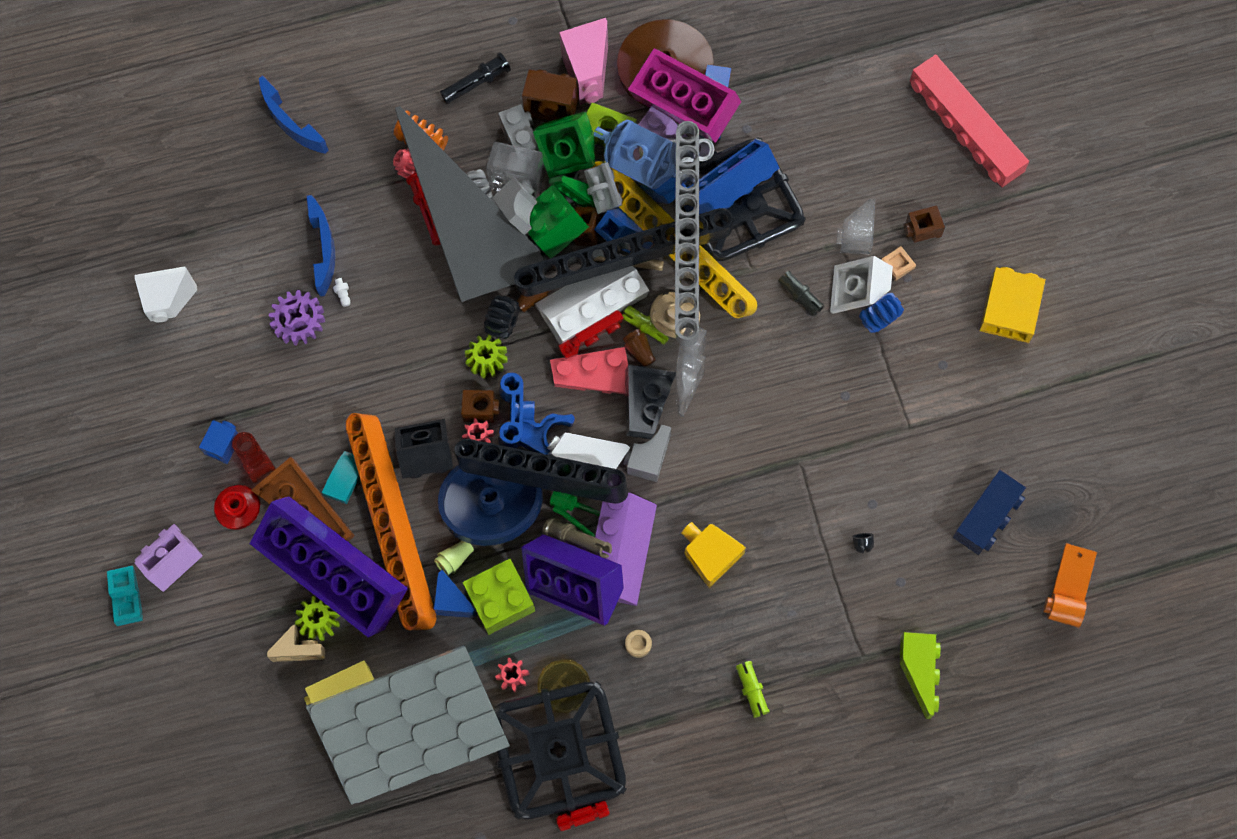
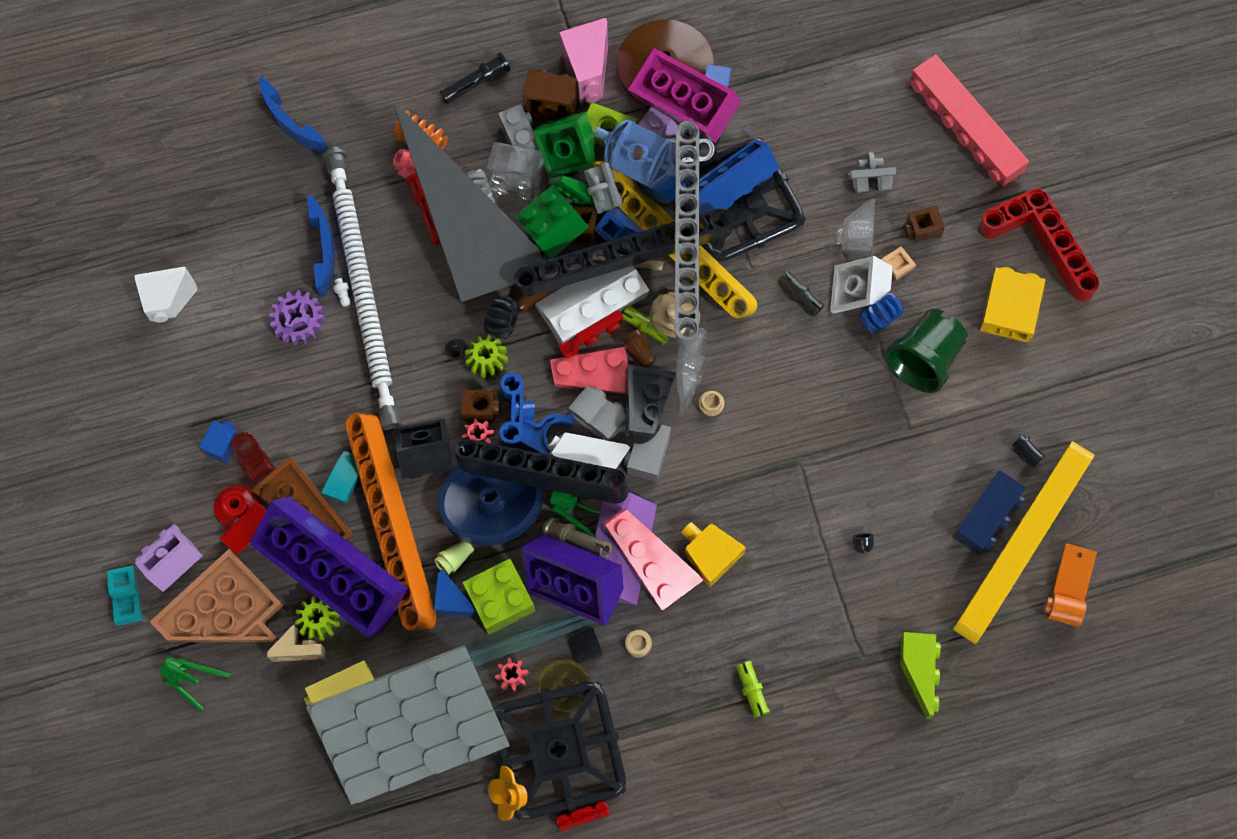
(176, 671): none -> green plant
(220, 606): none -> nougat wing
(242, 531): none -> red slope
(362, 288): none -> white hose
(455, 353): none -> black hinge
(507, 794): none -> light orange plate
(516, 203): light grey arch -> none
(585, 646): none -> black slope
(598, 414): none -> light grey brick
(655, 564): none -> wing
(711, 403): none -> tan plate
(883, 175): none -> light grey hips
(927, 351): none -> dark green piece
(1023, 543): none -> yellow beam
(1028, 450): none -> black pin
(1047, 235): none -> red beam

